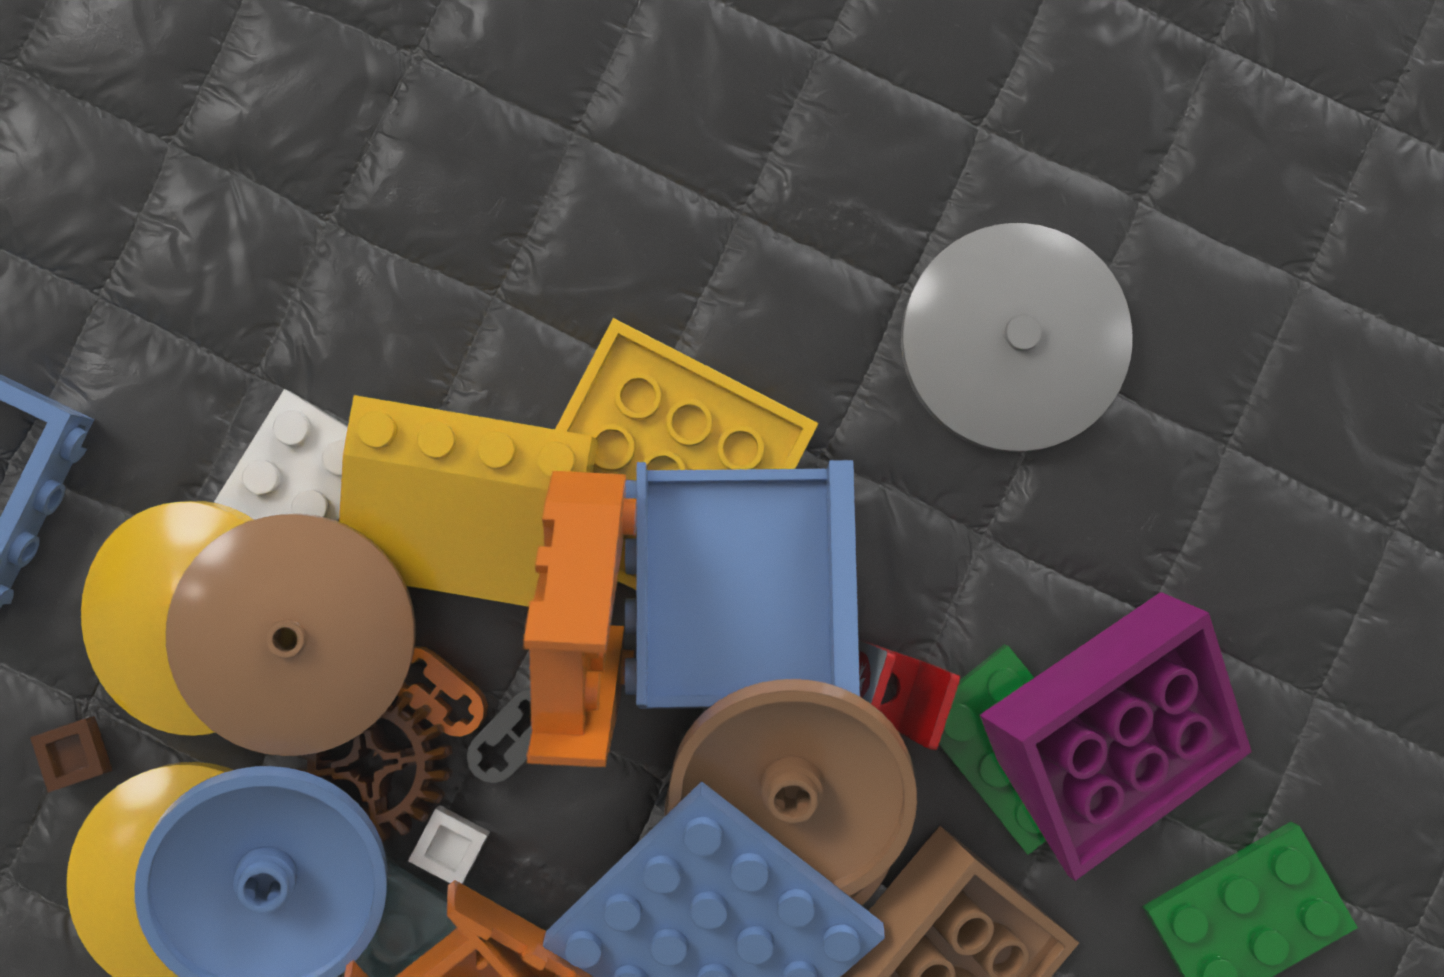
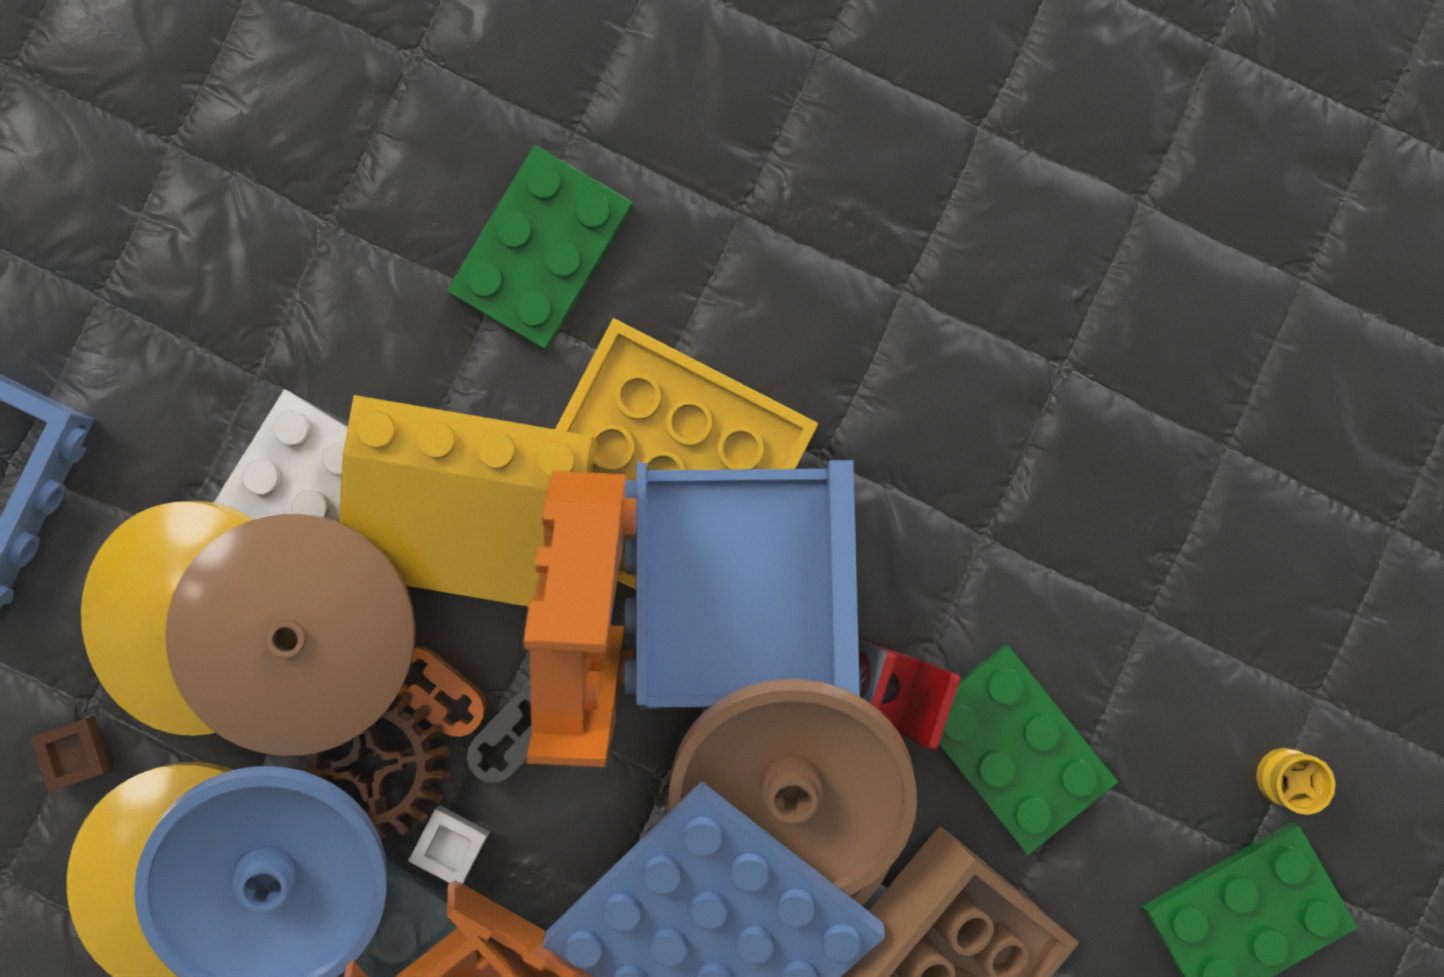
(540, 247): none -> green plate
(1016, 337): light grey dish -> none
(1120, 731): magenta slope -> none
(1308, 787): none -> yellow wheel

